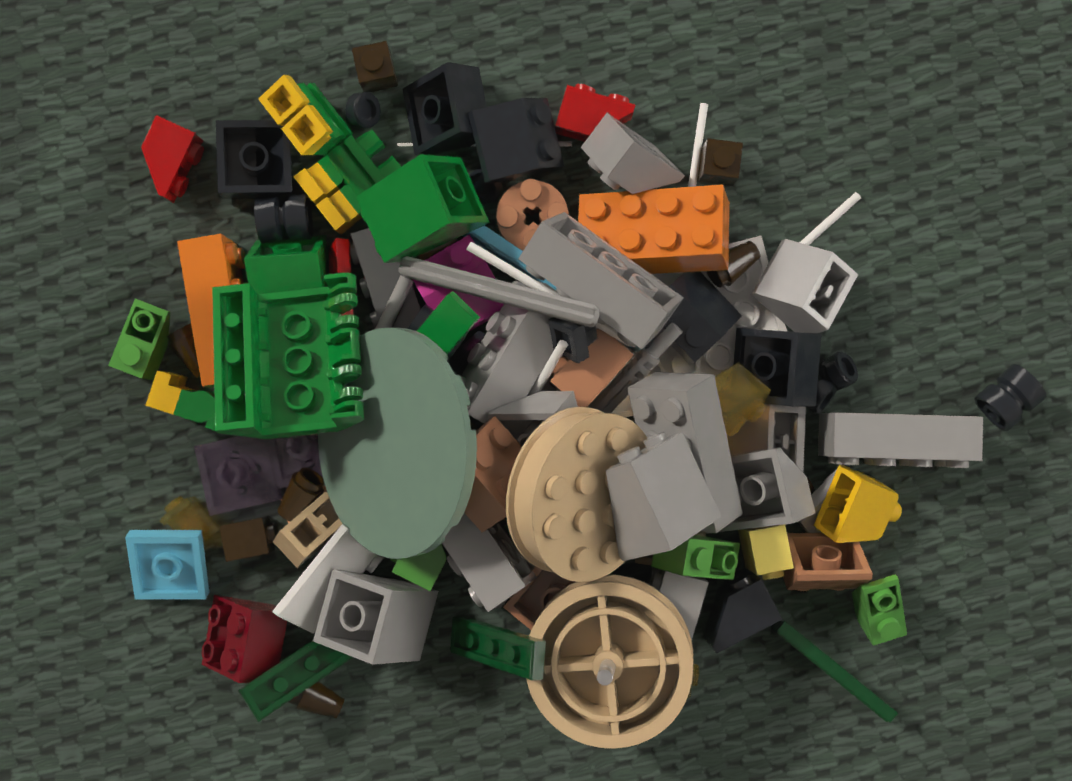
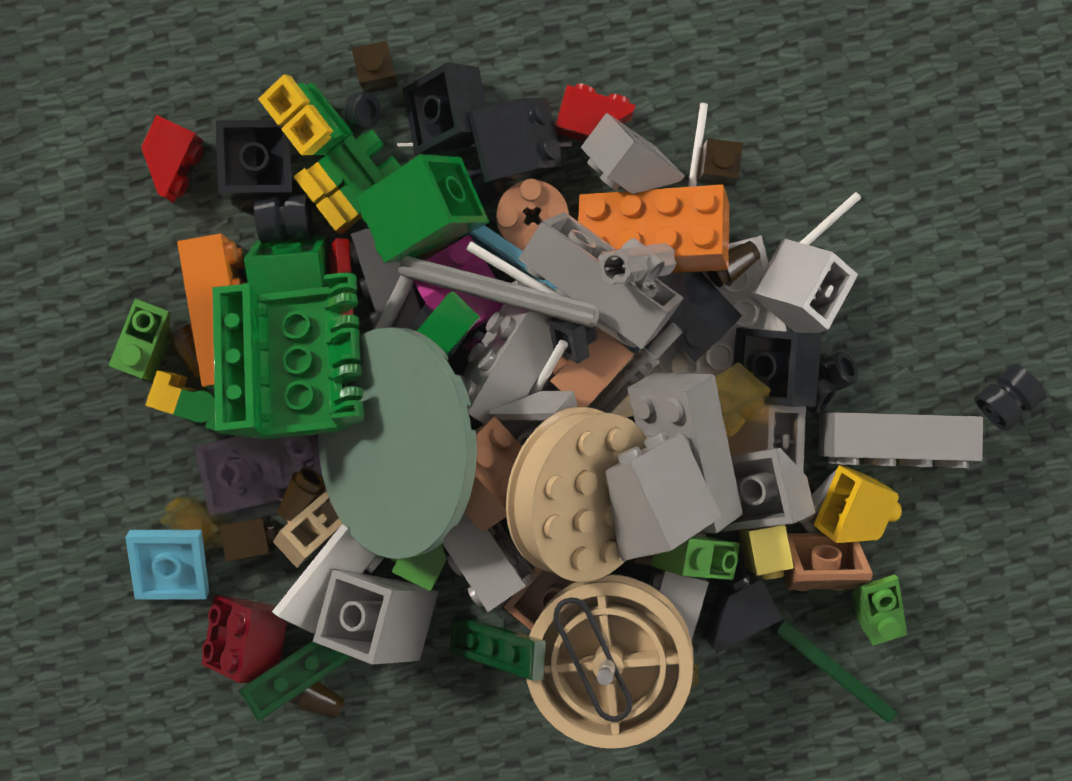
(577, 664): none -> black piece
(637, 263): none -> light grey piece

